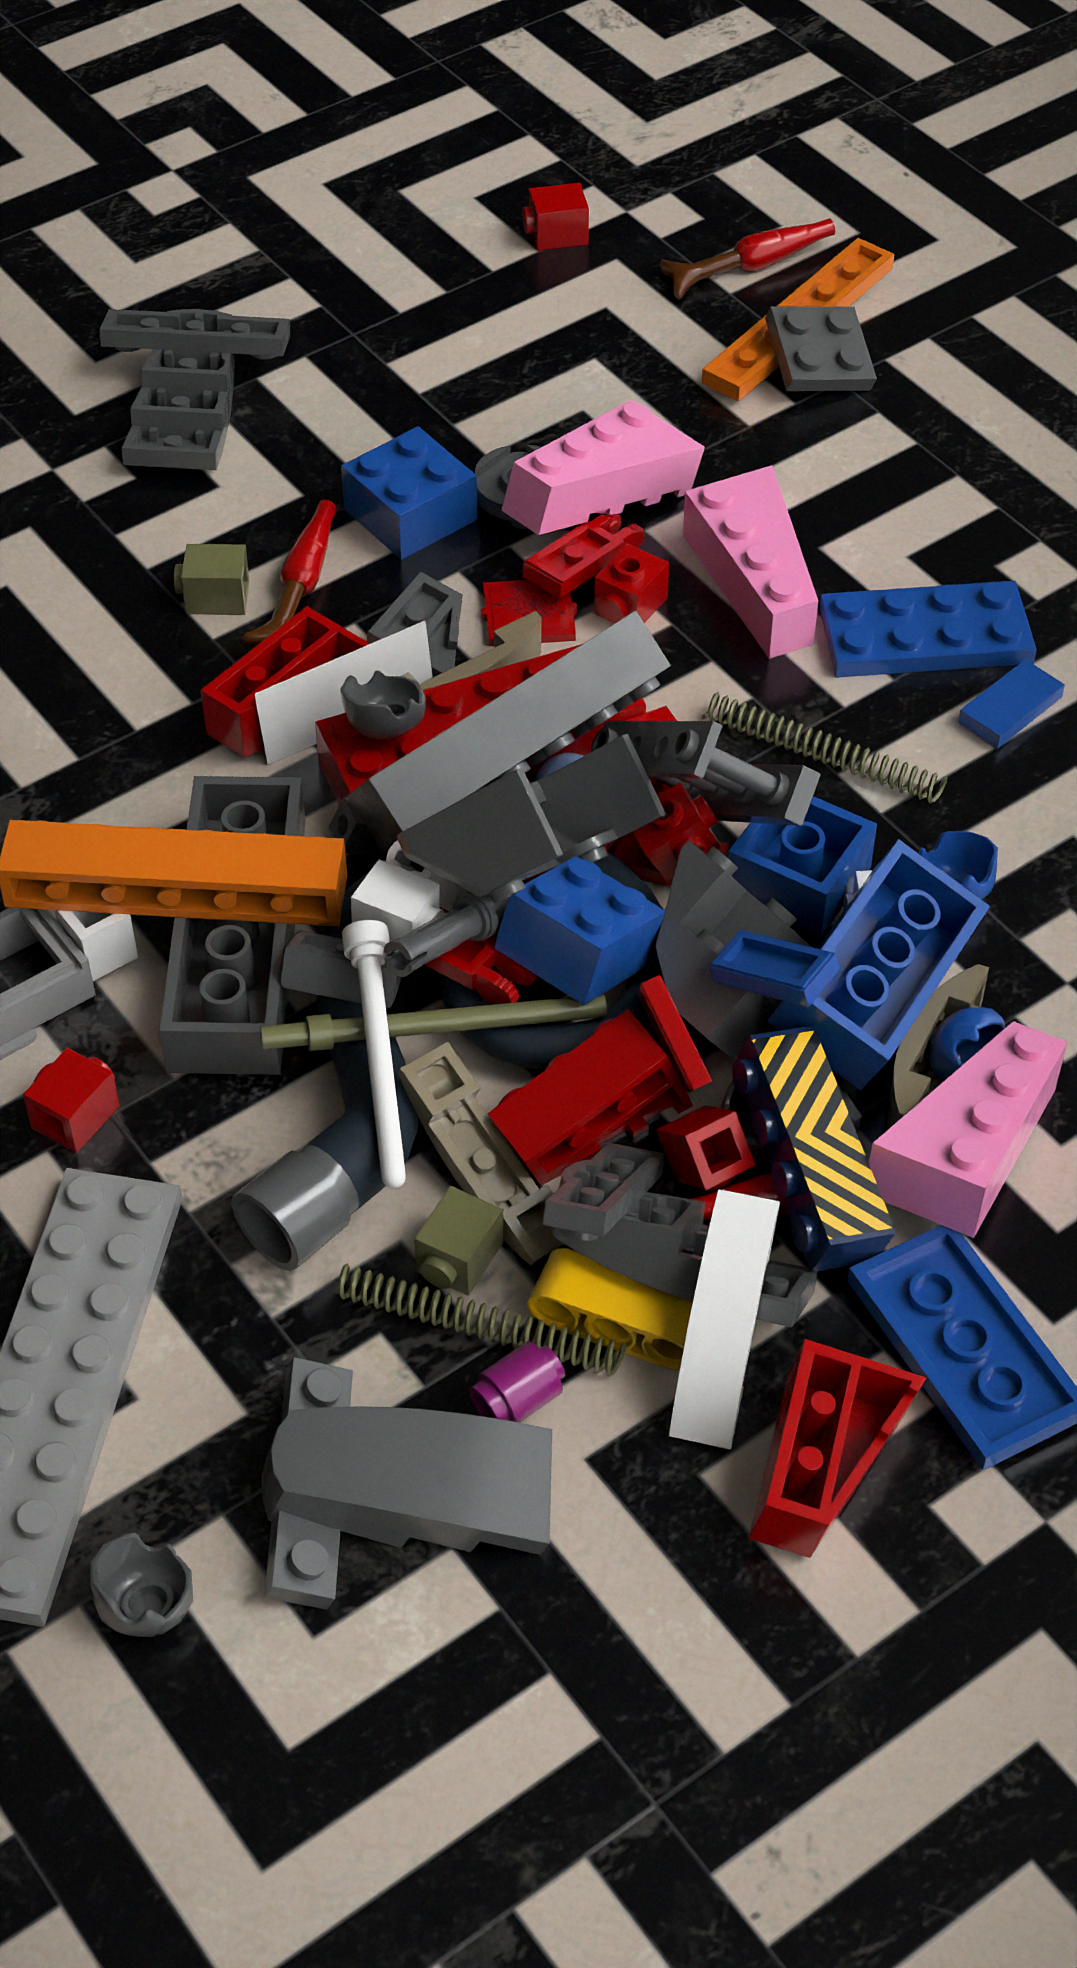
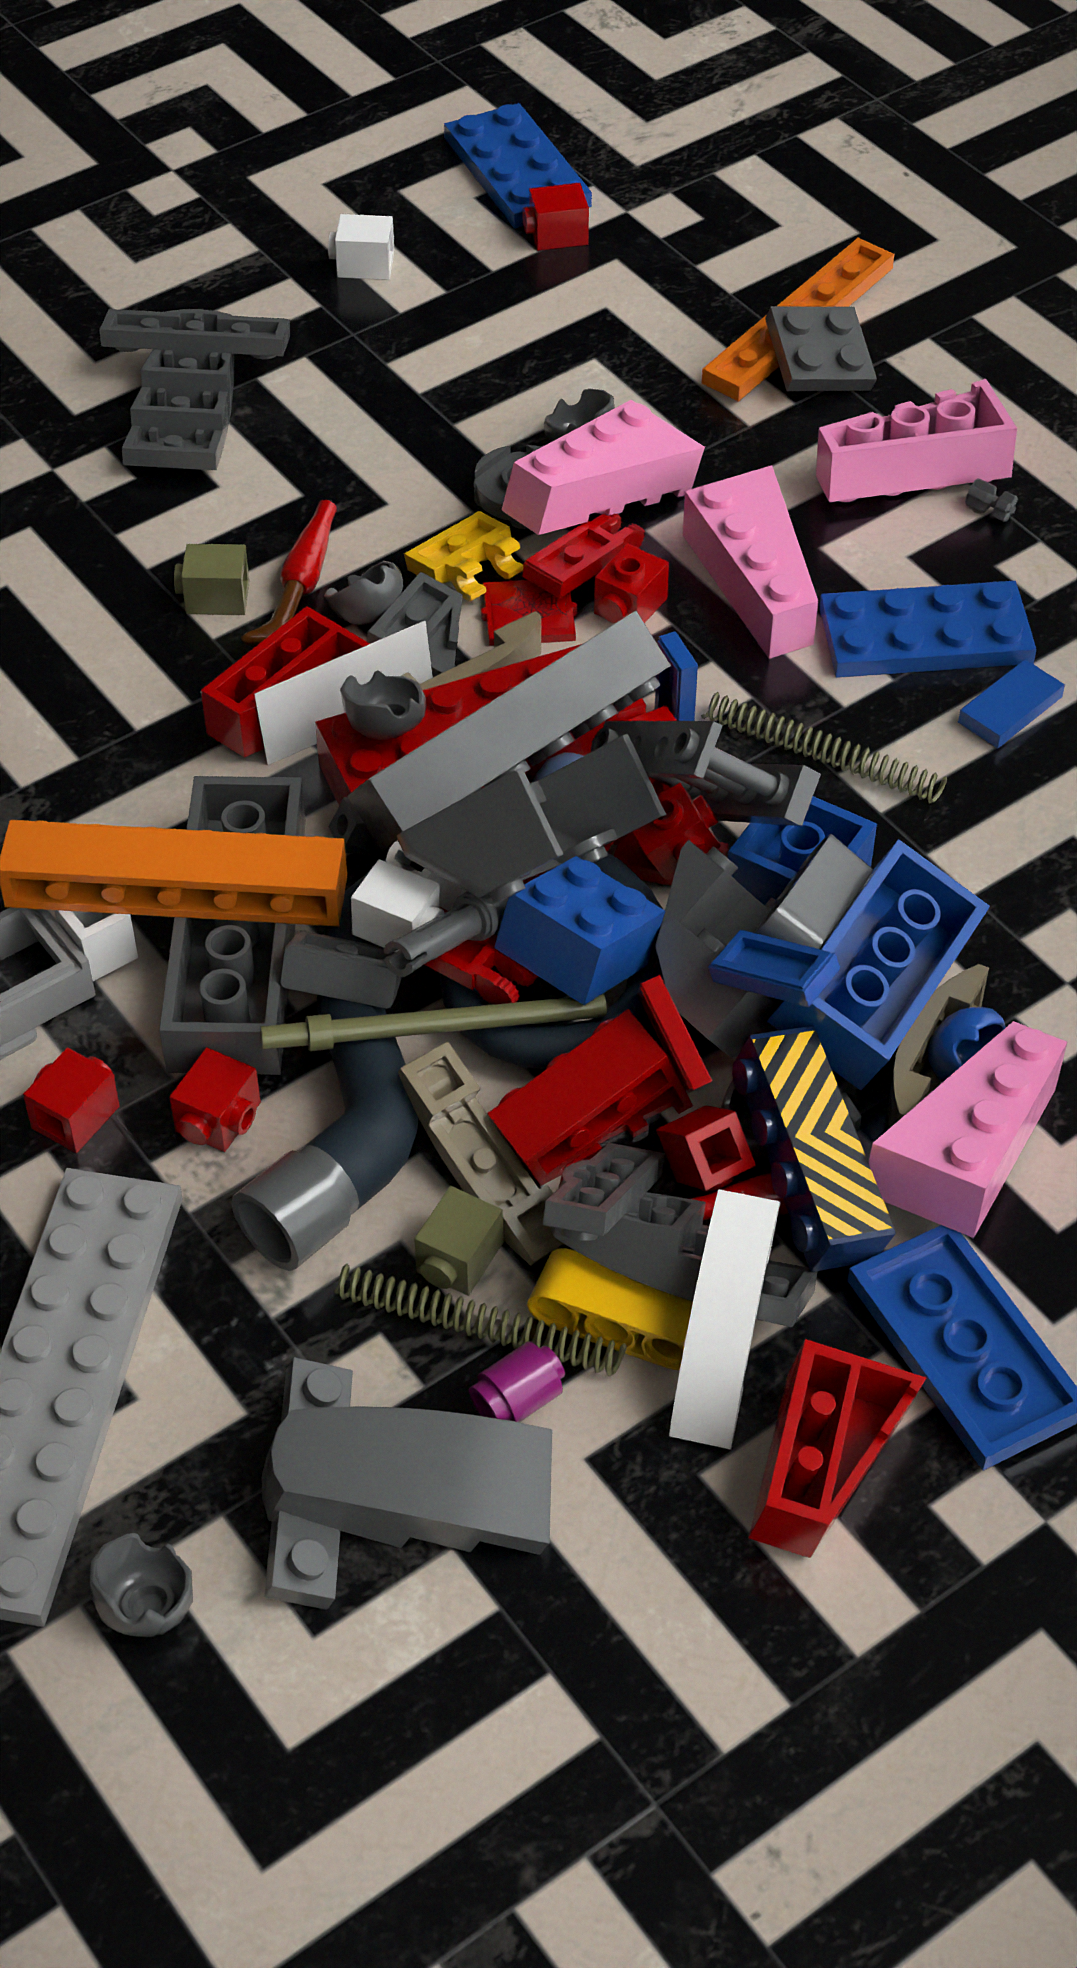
(215, 1100): none -> red brick
(363, 246): none -> white brick
(364, 946): white piece -> none
(367, 594): none -> dark grey hair
(409, 492): blue brick -> none
(459, 549): none -> yellow plate
(509, 157): none -> blue plate
(570, 417): none -> dark grey hair
(679, 680): none -> blue tile
(749, 254): red piece -> none
(816, 895): none -> beam
(918, 446): none -> bright pink wedge
(966, 859): blue hair -> none
(983, 496): none -> dark grey piece

